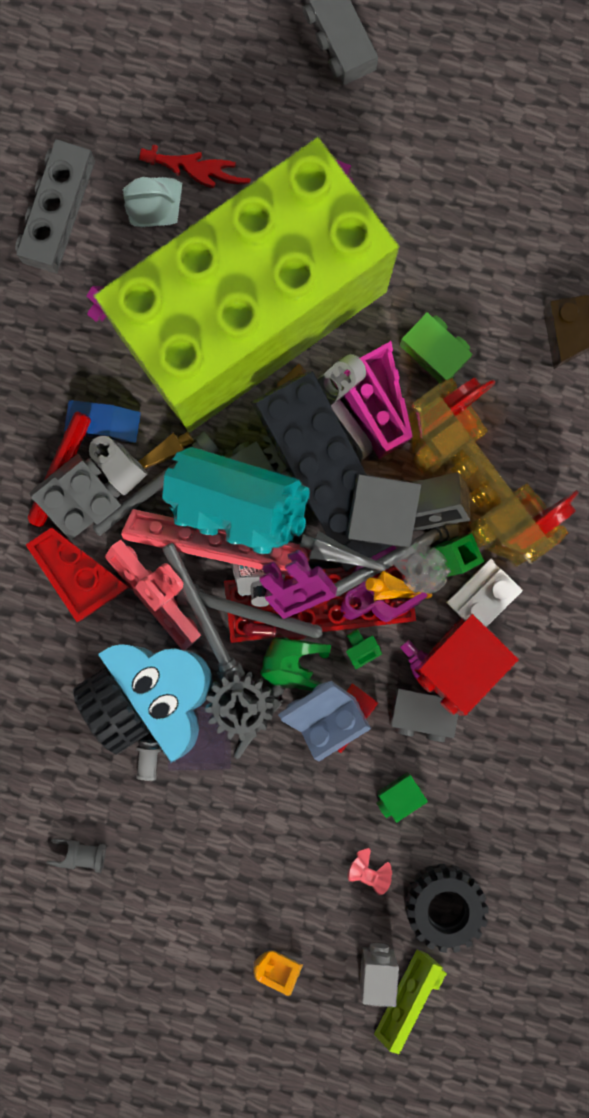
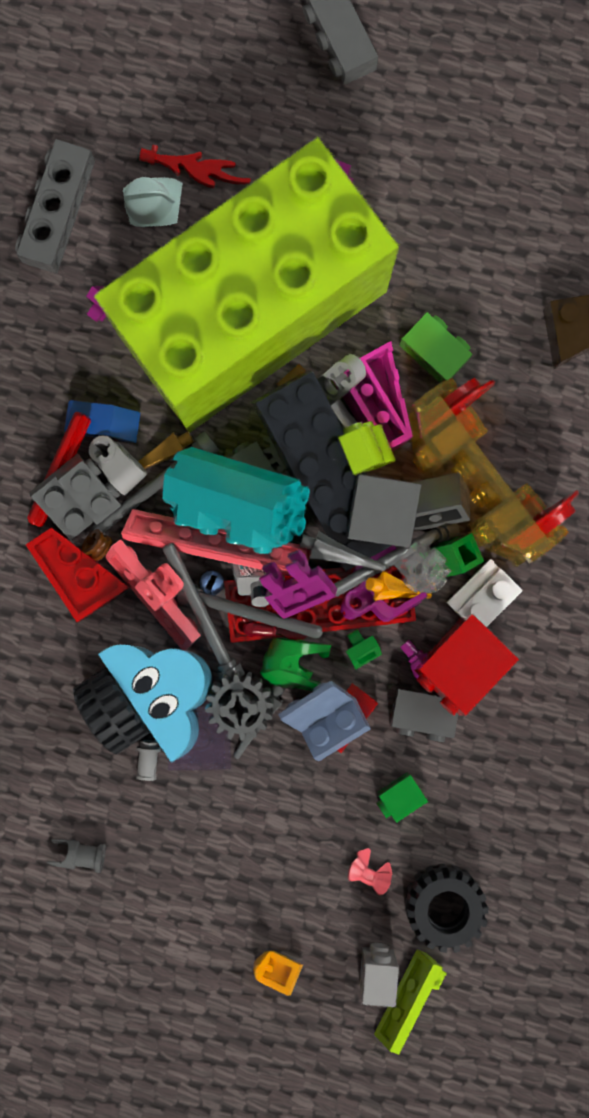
(96, 544): none -> reddish brown bush
(217, 585): none -> medium blue hinge
(366, 447): none -> lime brick

